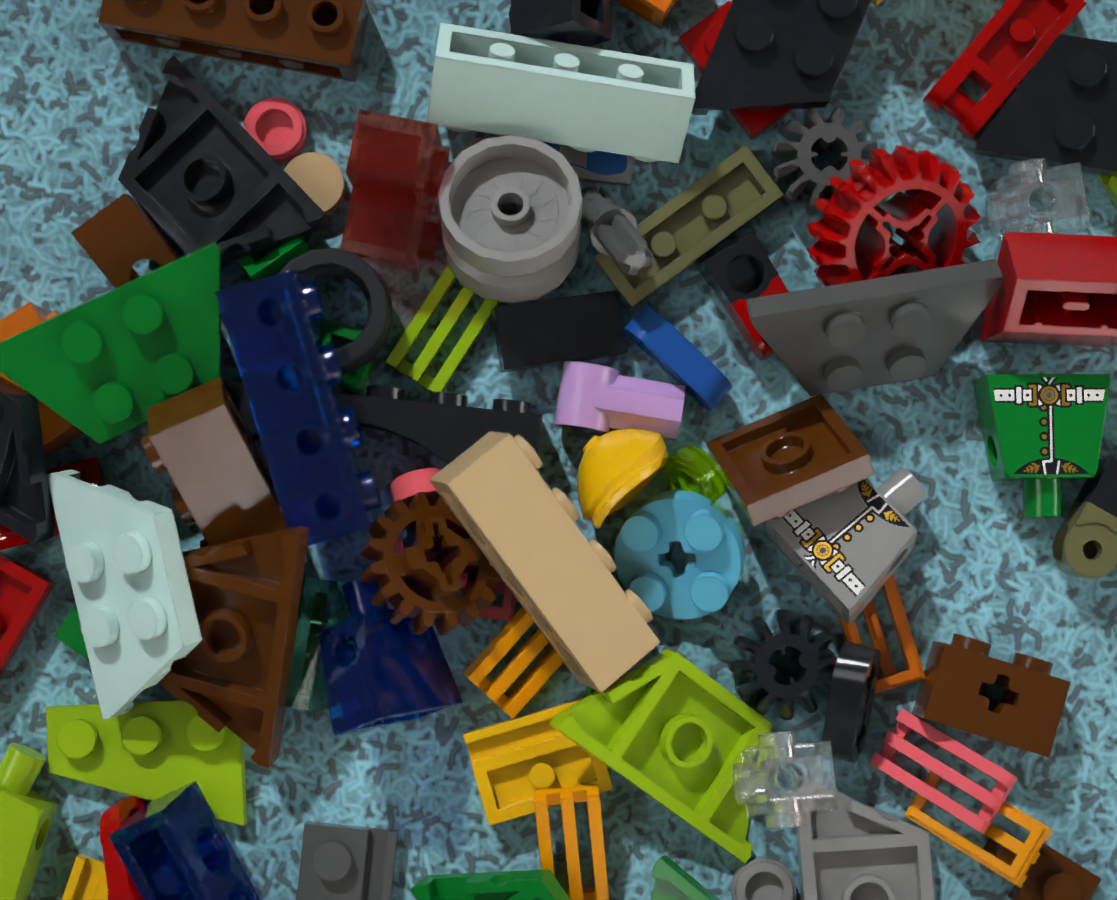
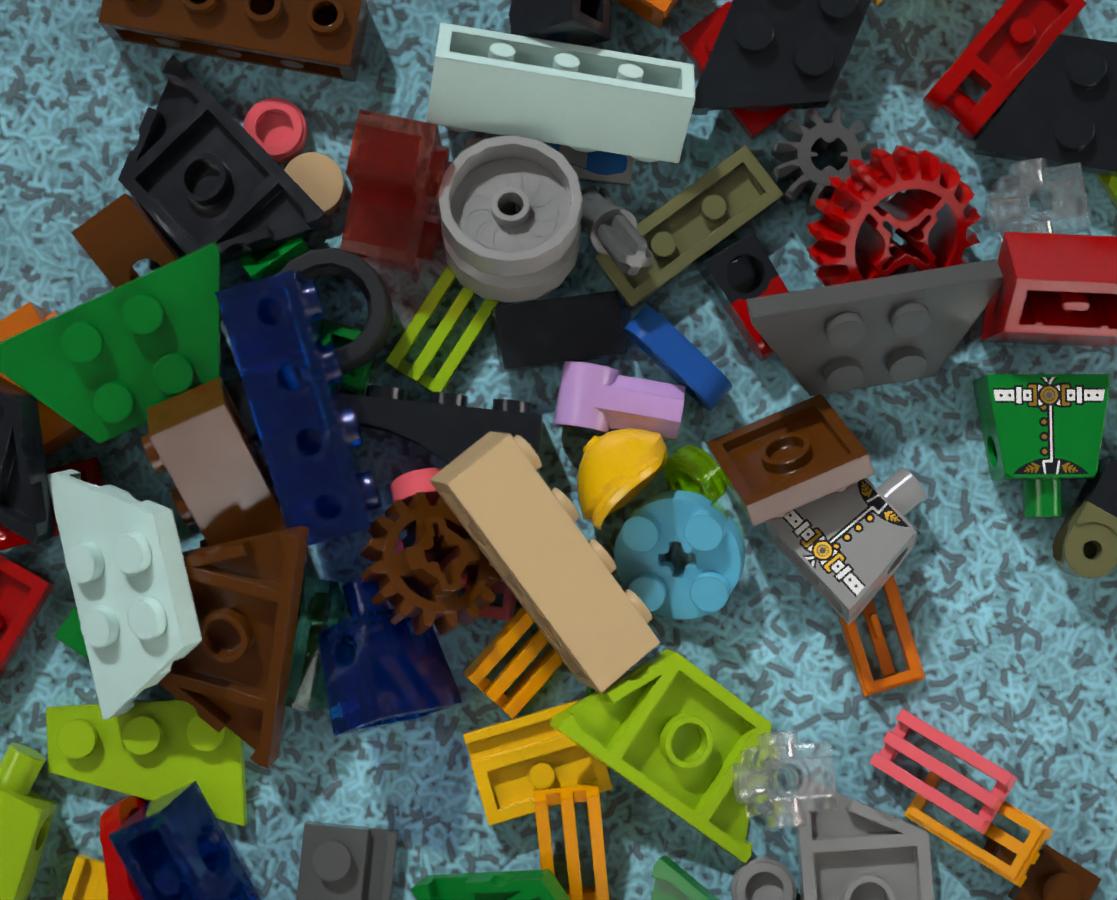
(763, 673): black gear -> none
(851, 700): black beam -> none
(1028, 707): reddish brown brick -> none

